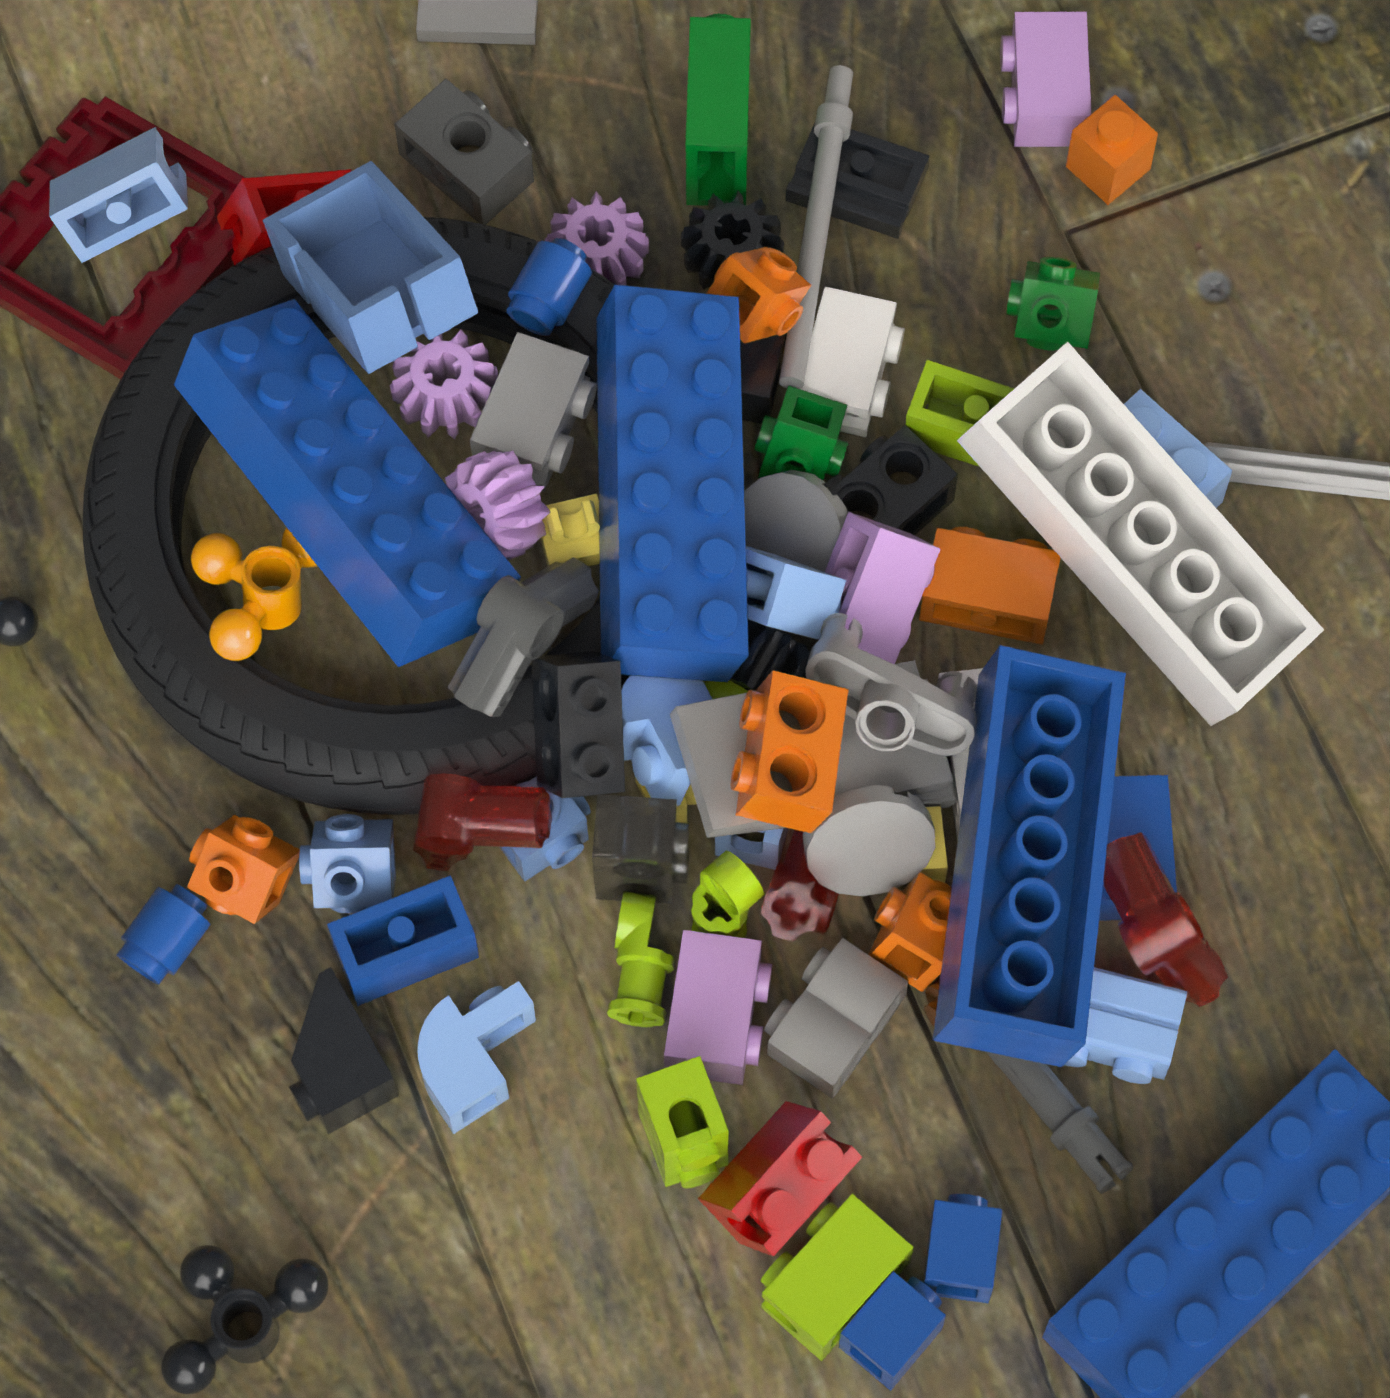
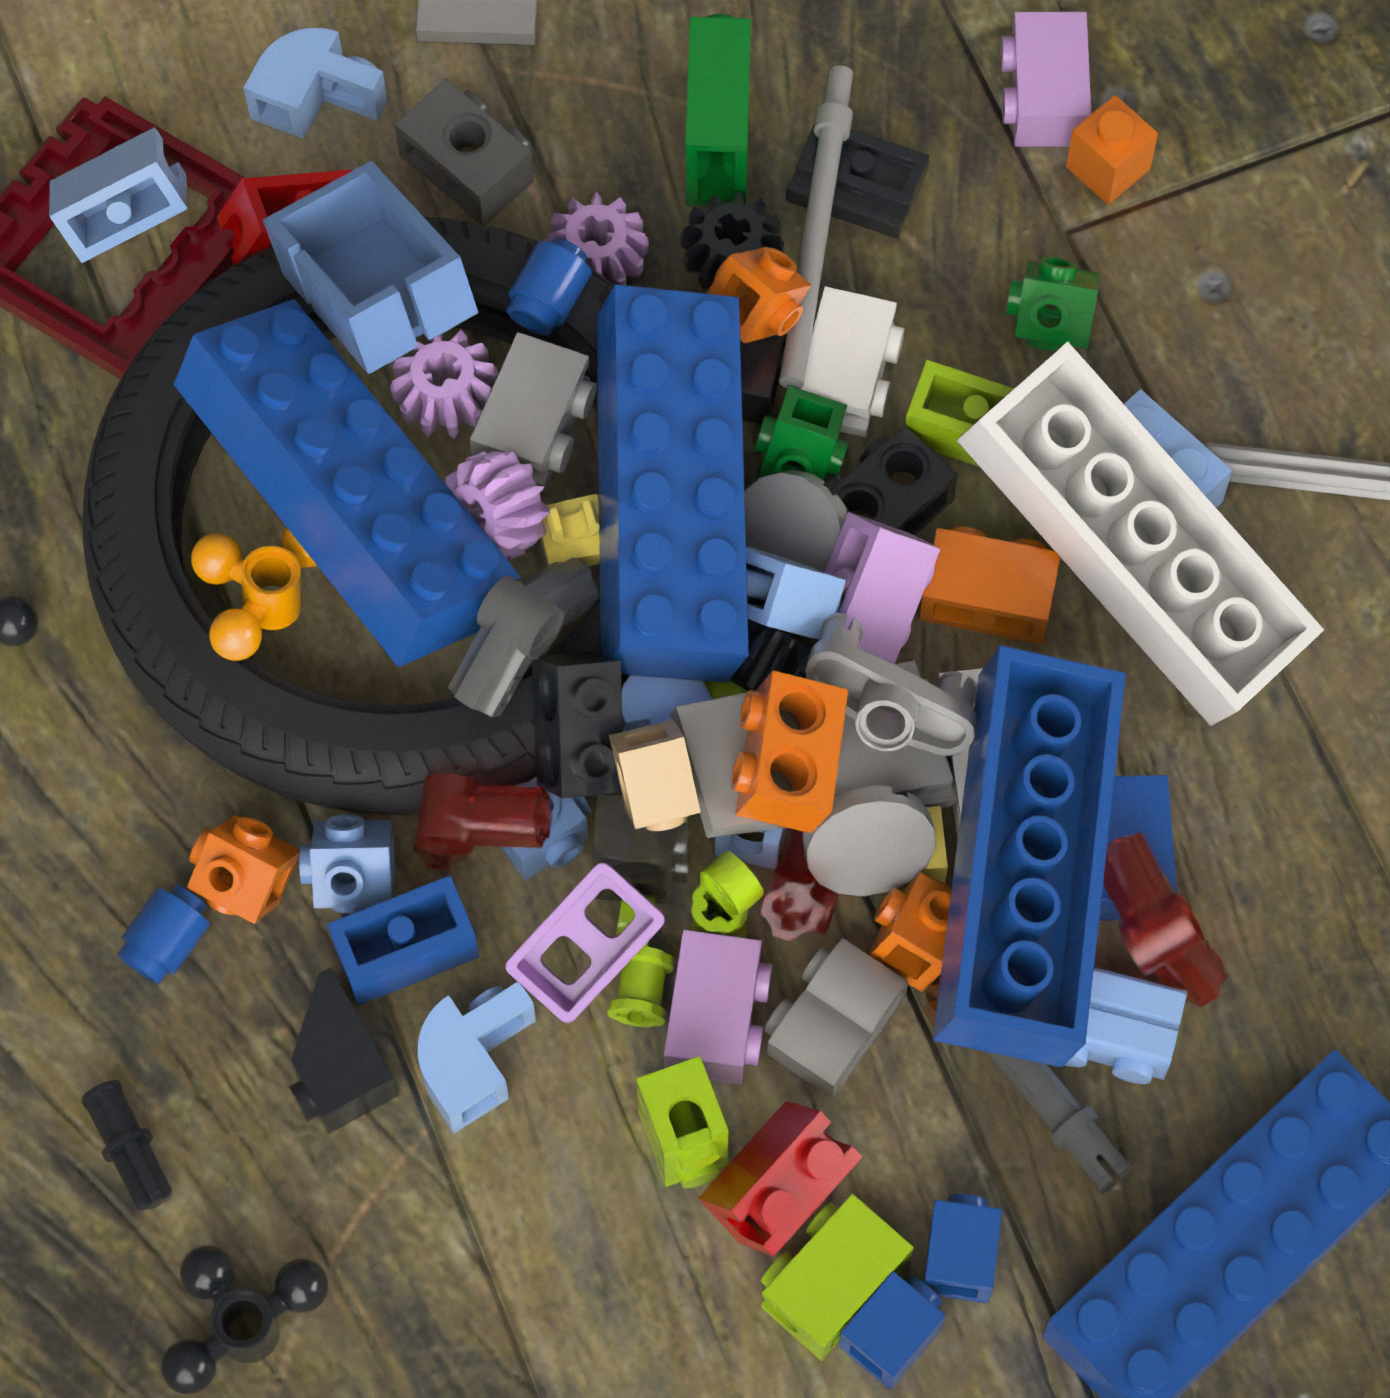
(127, 1145): none -> black axle
(303, 73): none -> light blue brick
(607, 952): none -> piece
(655, 775): none -> tan brick

